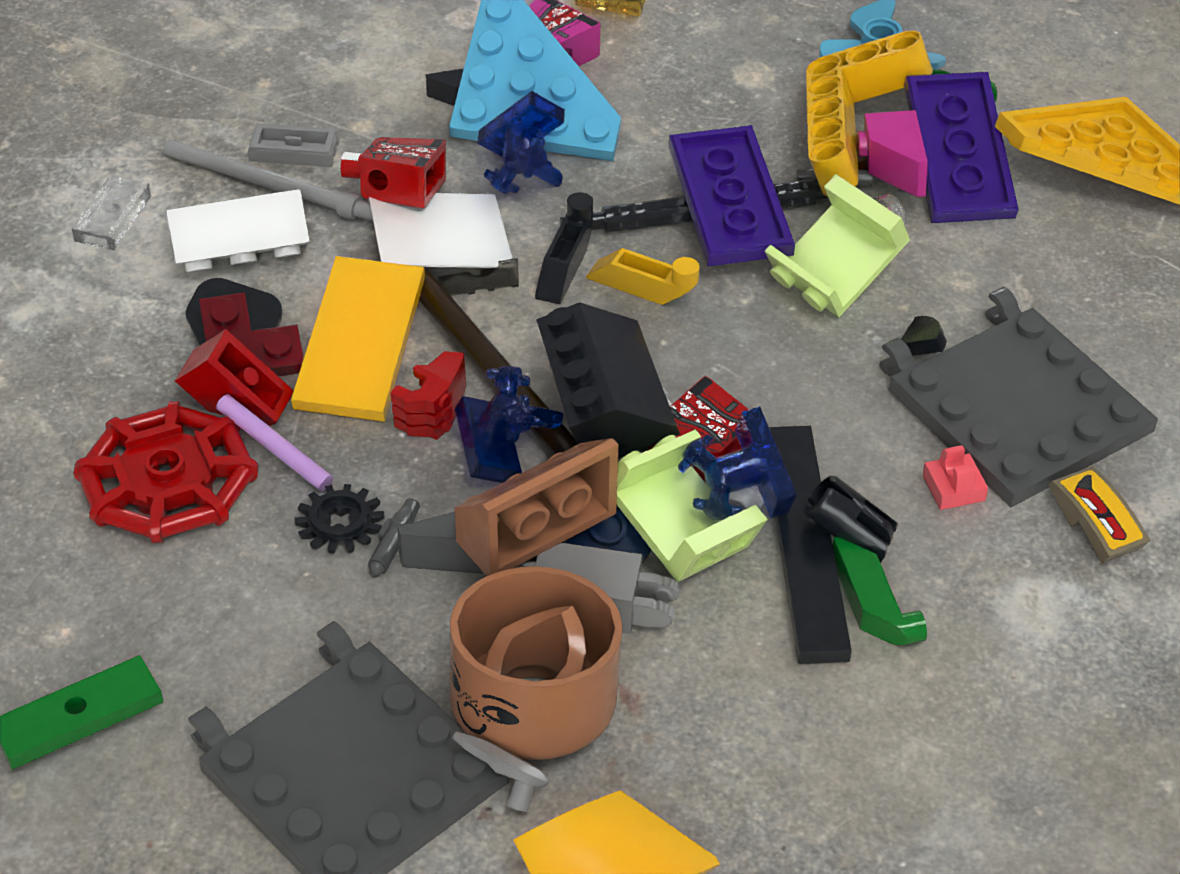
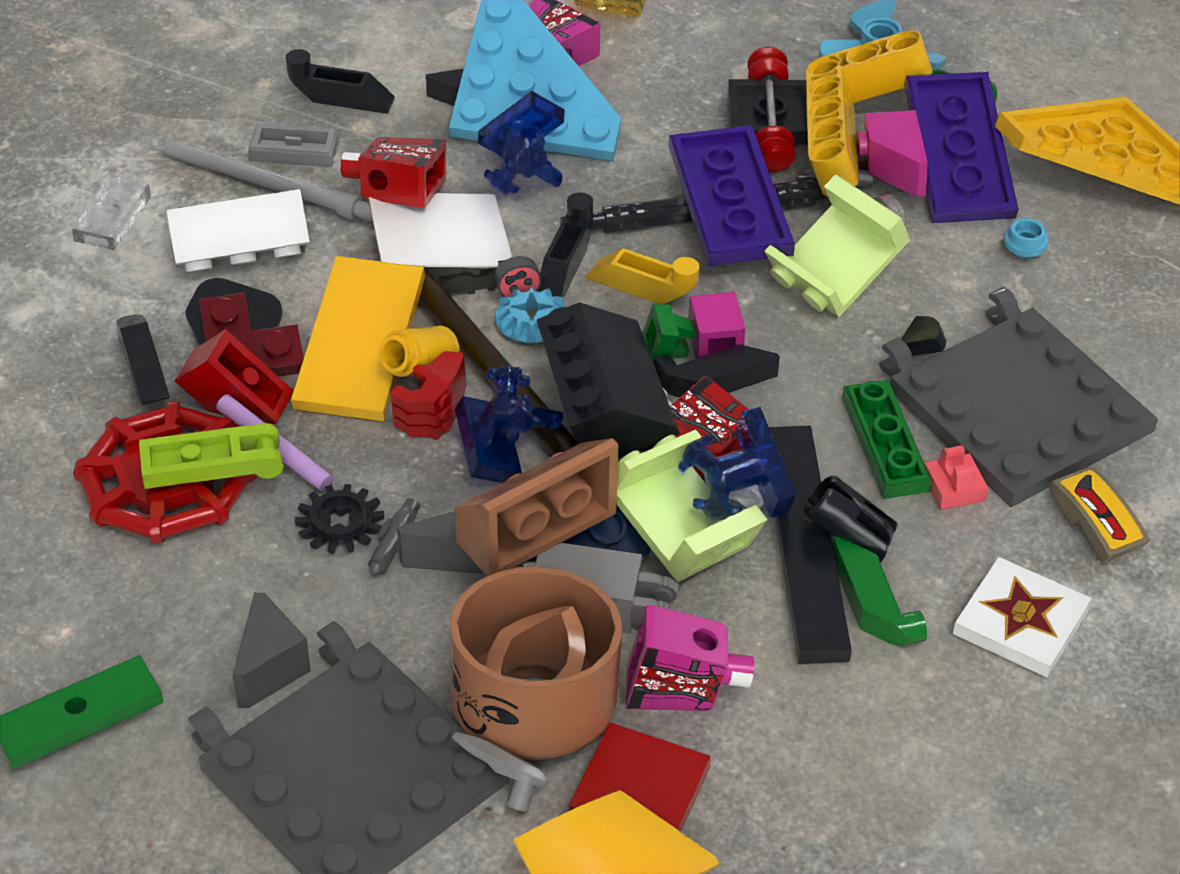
(142, 359): none -> black piece
(211, 455): none -> lime plate
(269, 653): none -> dark grey slope
(337, 85): none -> black piece
(415, 346): none -> yellow head
(513, 318): none -> medium azure gear
(518, 274): none -> tile
(646, 769): none -> red tile
(666, 332): none -> green tile
(682, 662): none -> dark pink torso
(716, 323): none -> dark pink brick
(729, 368): none -> black piece
(771, 106): none -> plate
(886, 439): none -> green tile
(1022, 616): none -> white tile
(1026, 238): none -> medium azure plate

